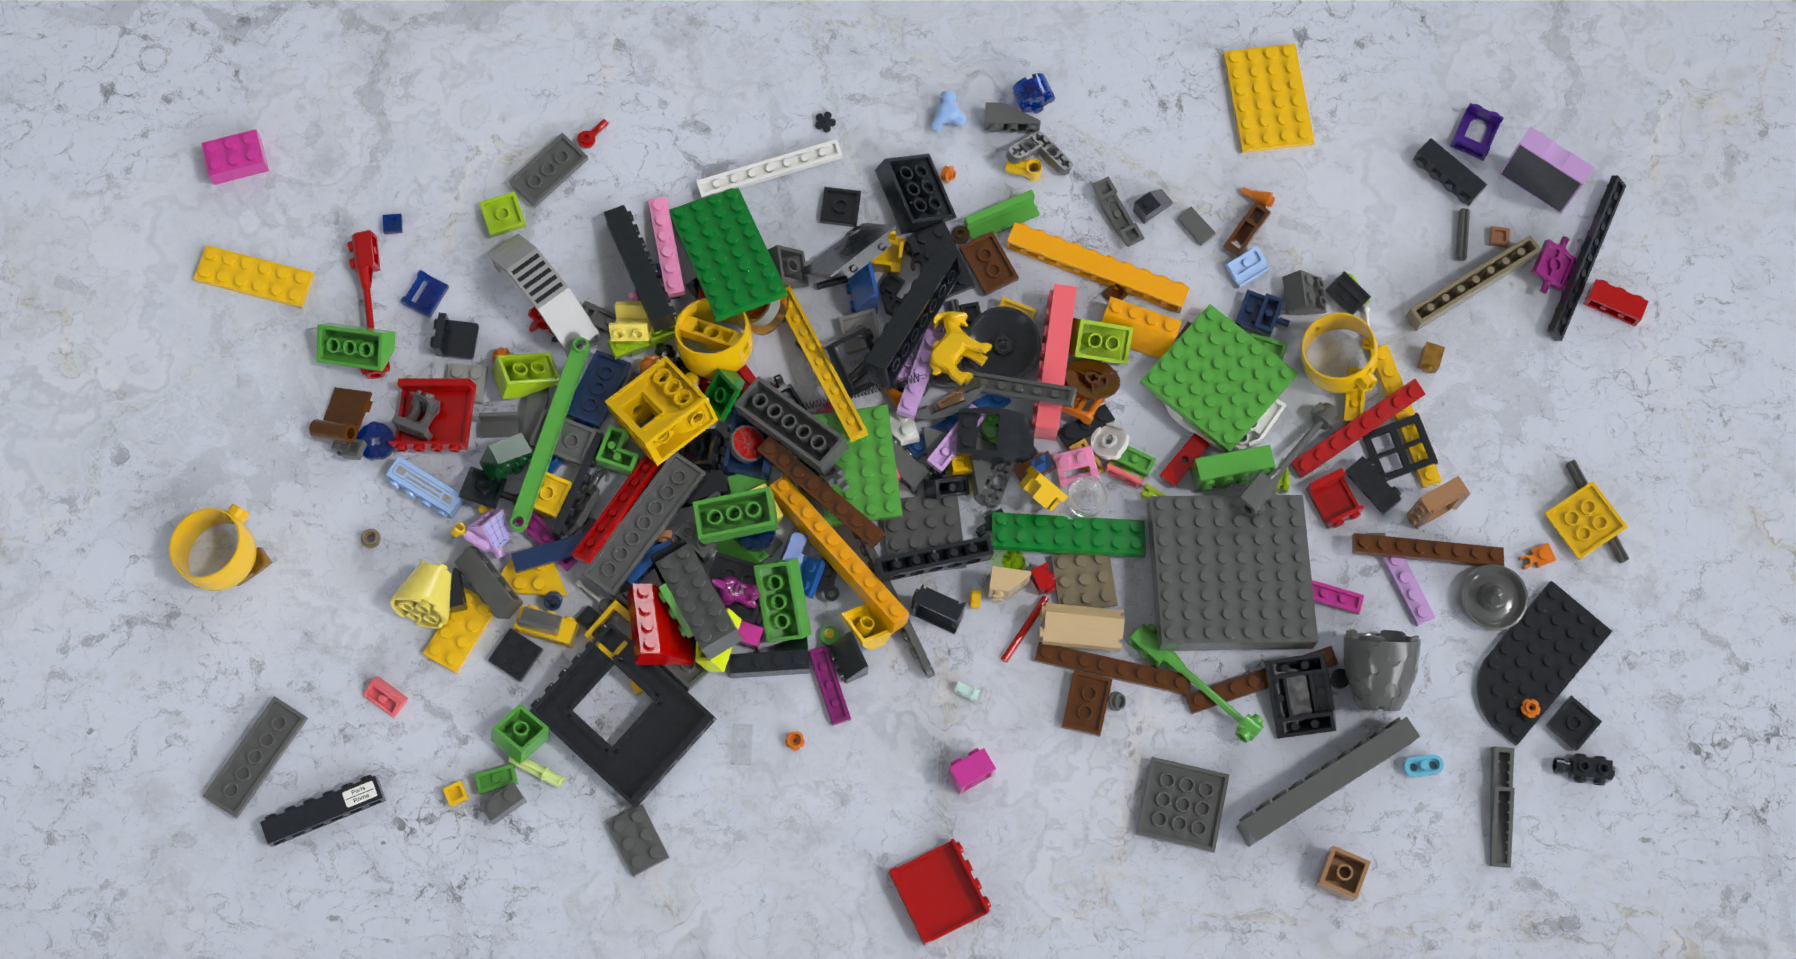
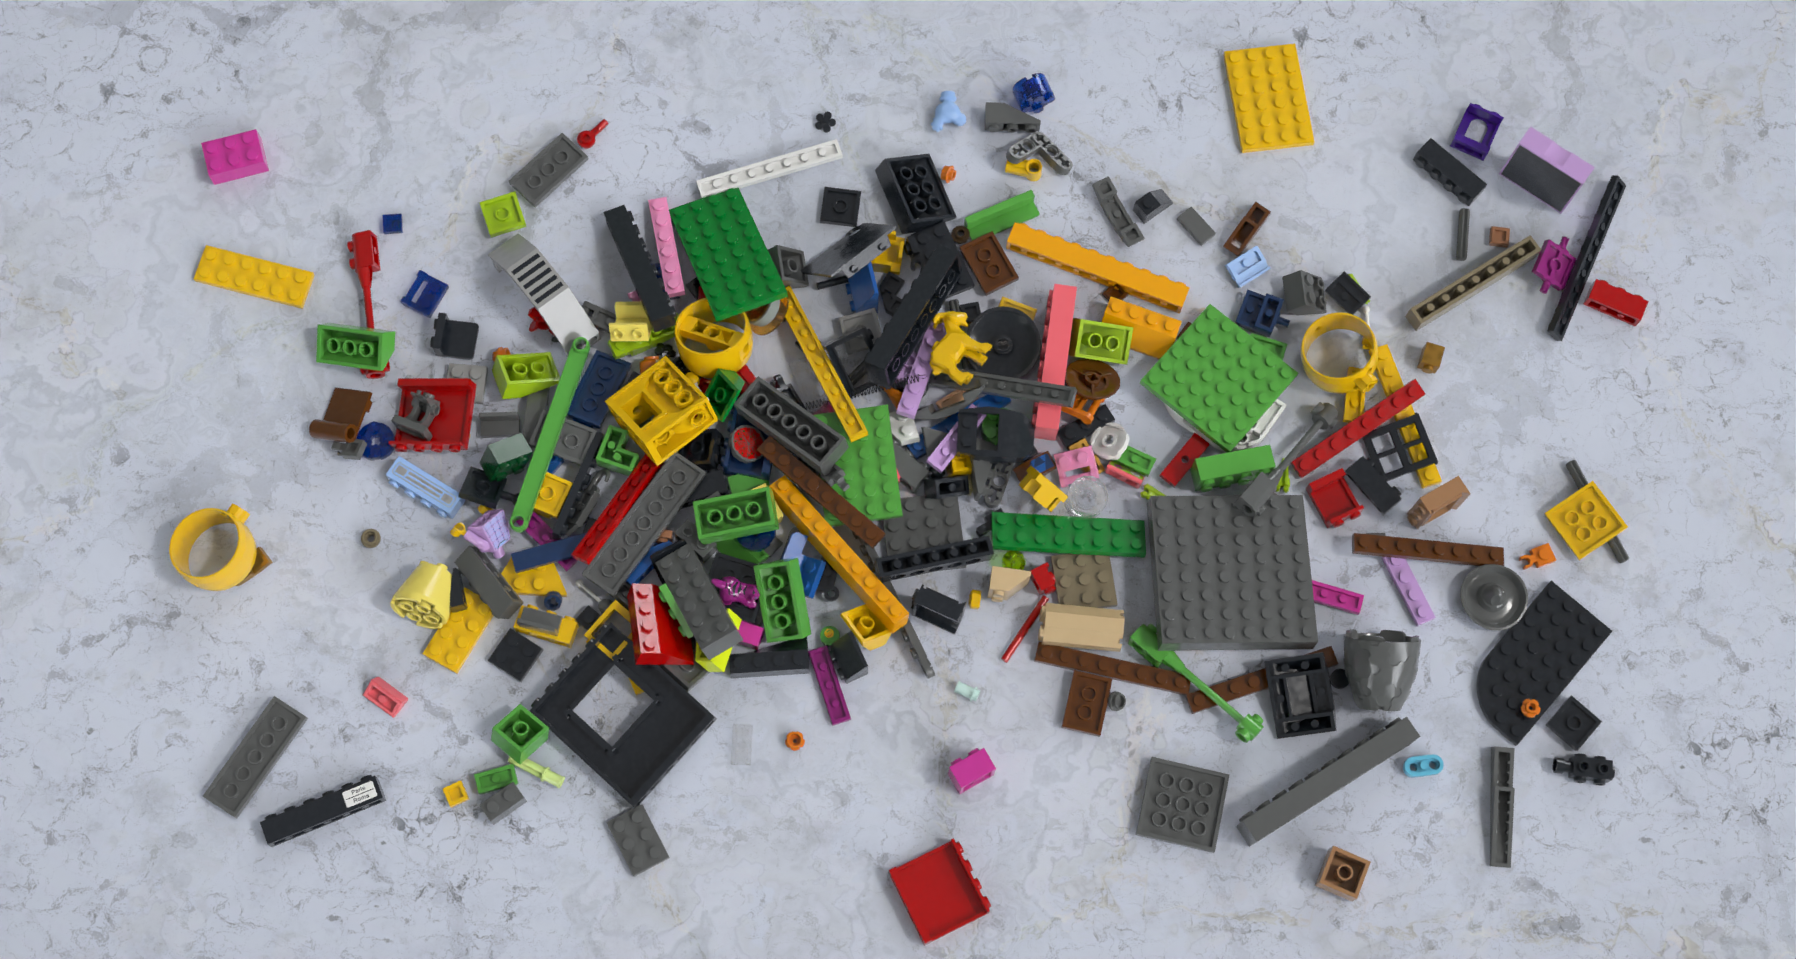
(1263, 198): orange cone -> none

